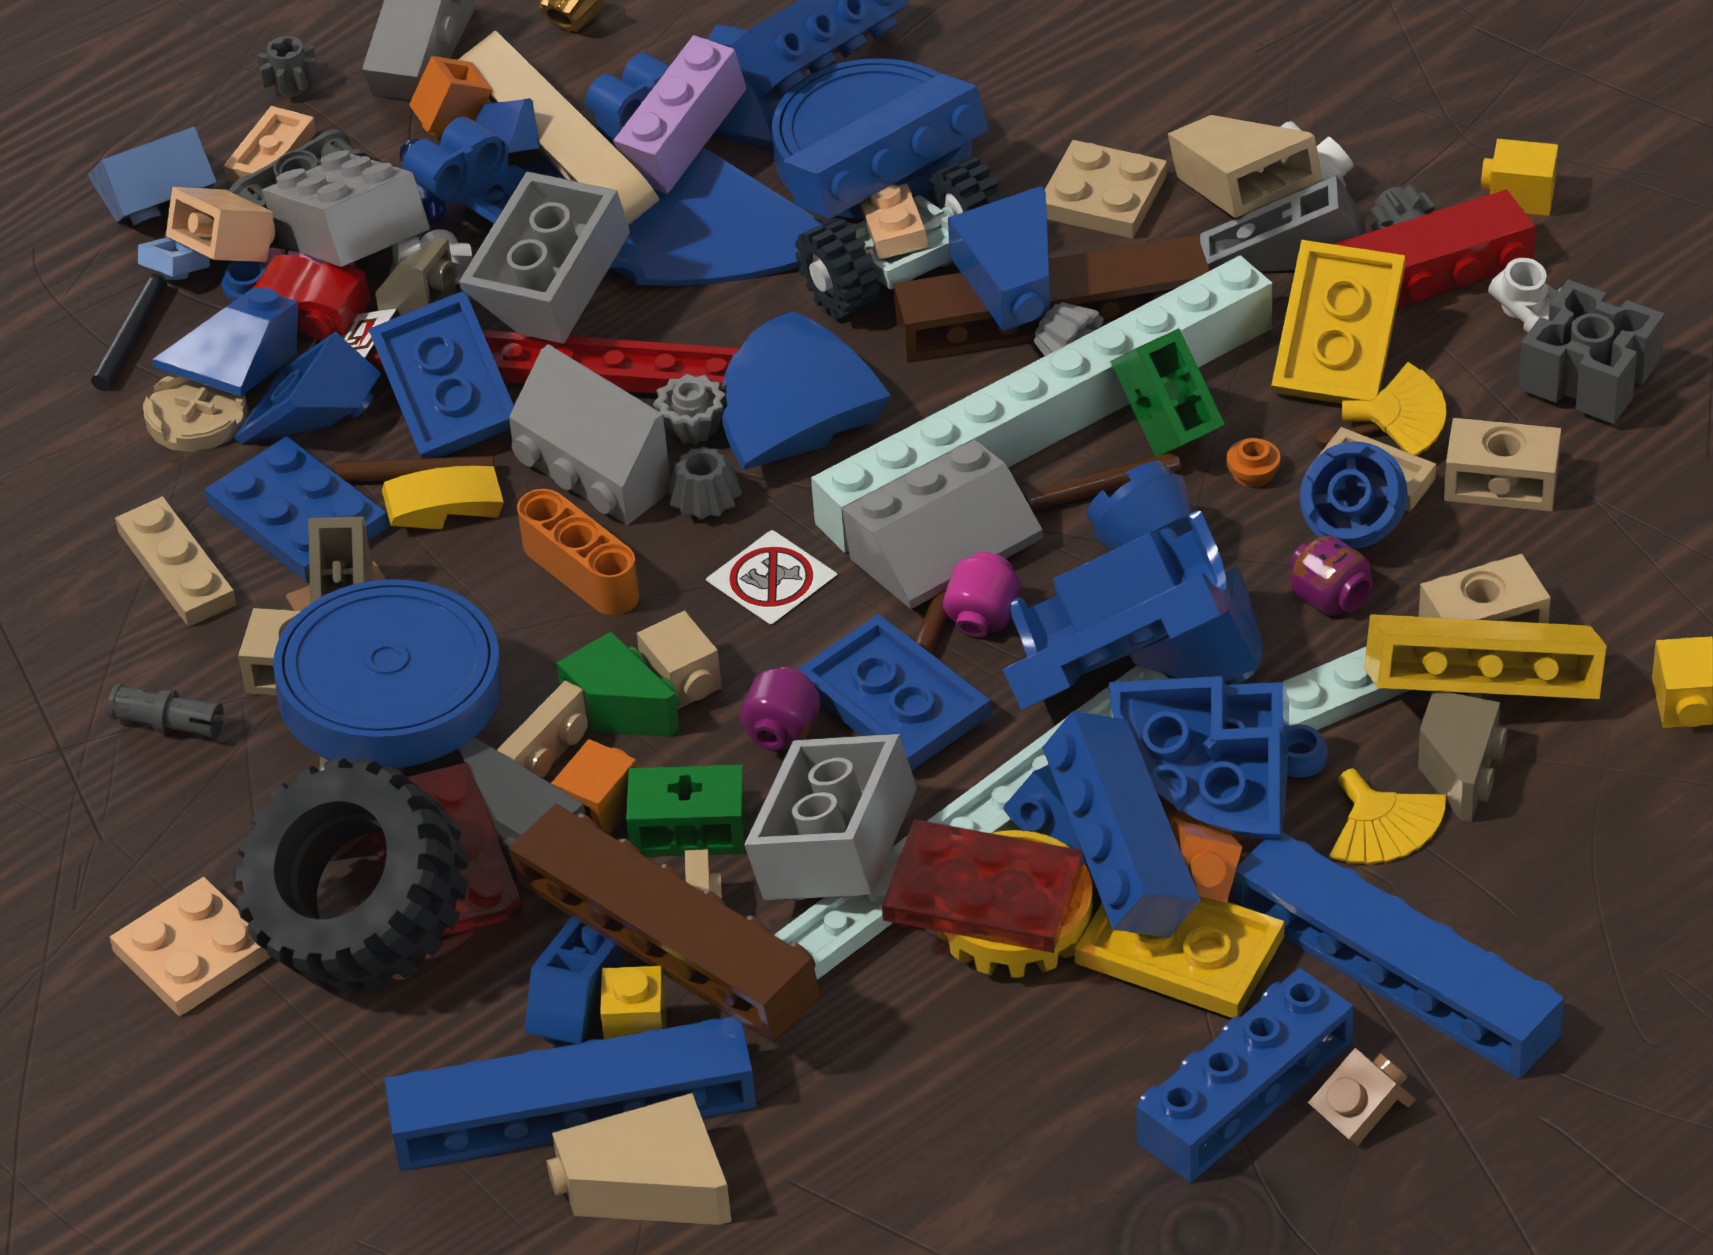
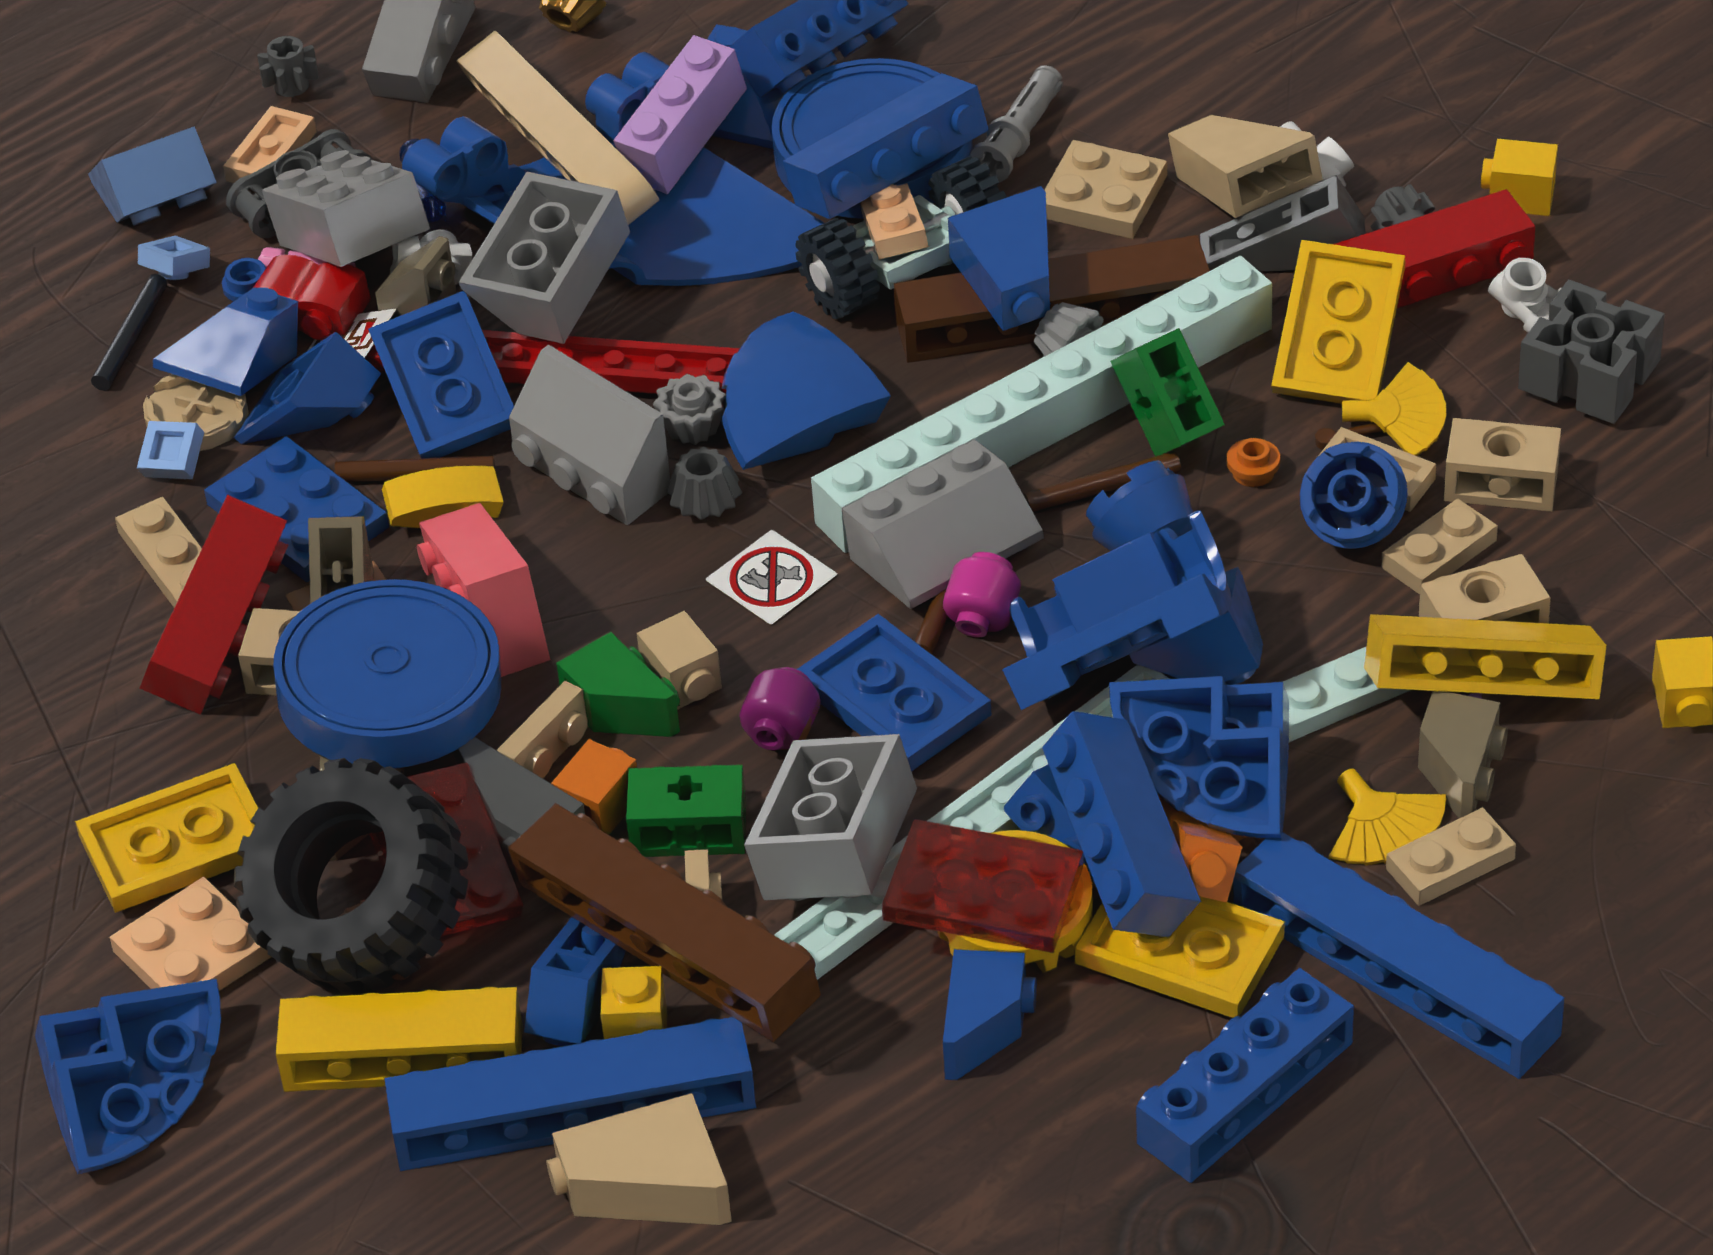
(127, 1067): none -> blue brick
(165, 710): dark grey pin -> none
(169, 837): none -> yellow plate
(170, 450): none -> light blue plate
(214, 604): none -> red brick
(220, 224): light nougat brick -> none
(381, 1036): none -> yellow brick
(448, 92): orange brick -> none
(480, 563): none -> coral wedge
(512, 123): blue slope -> none
(578, 551): orange beam -> none
(984, 1007): none -> blue slope
(1009, 134): none -> light grey pin
(1306, 751): blue plate -> none
(1330, 576): magenta head -> none
(1361, 1094): medium nougat bracket -> none
(1439, 545): none -> tan plate
(1450, 856): none -> tan plate

